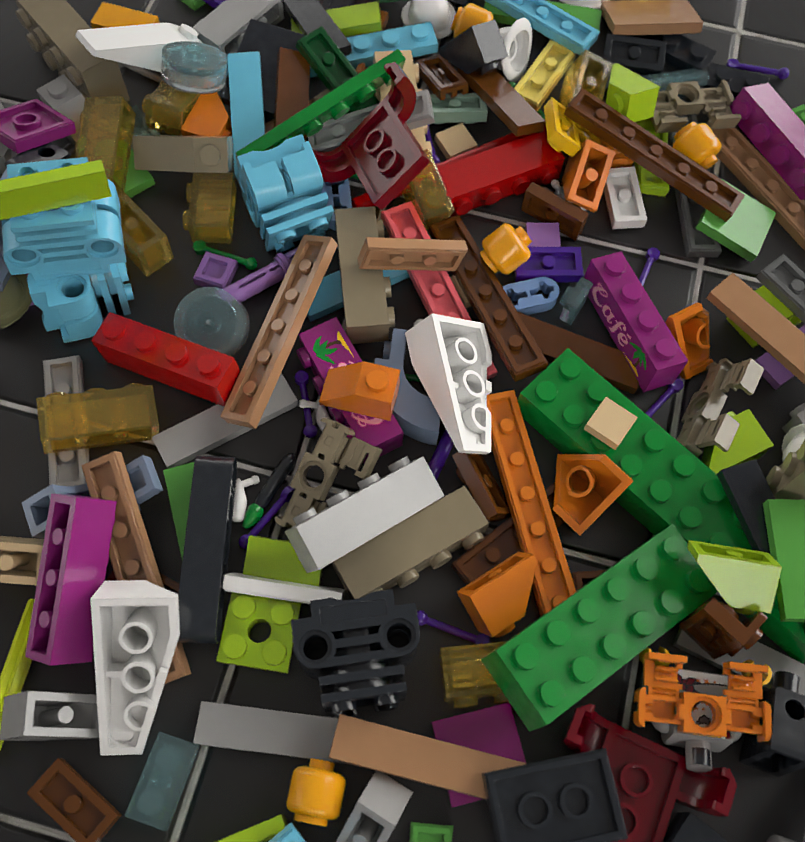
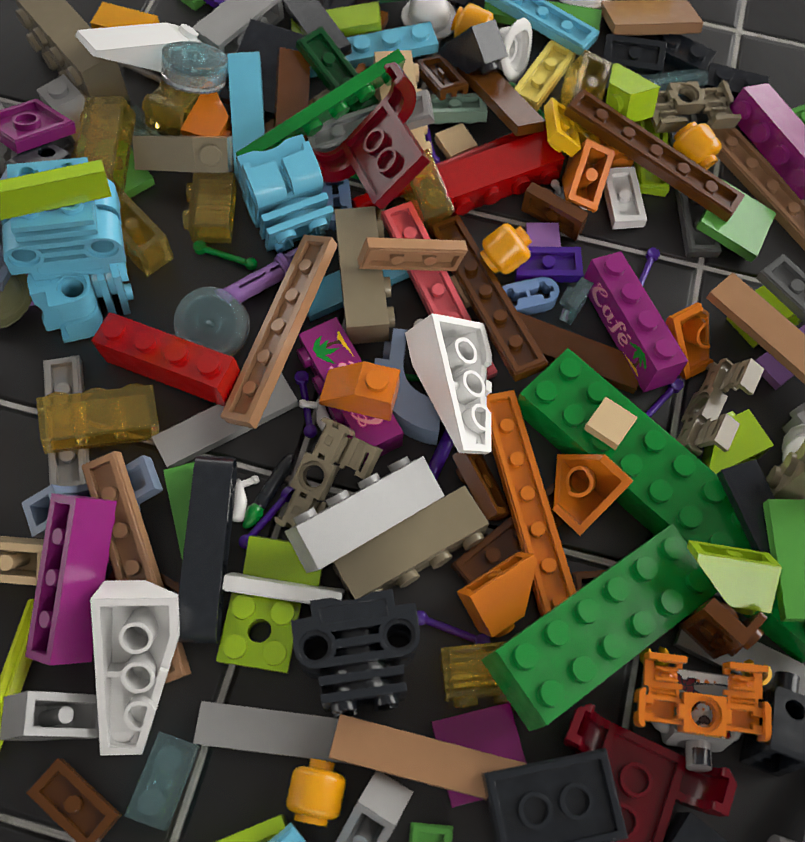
(215, 271): medium lavender tile -> none
(781, 73): dark purple hinge -> none

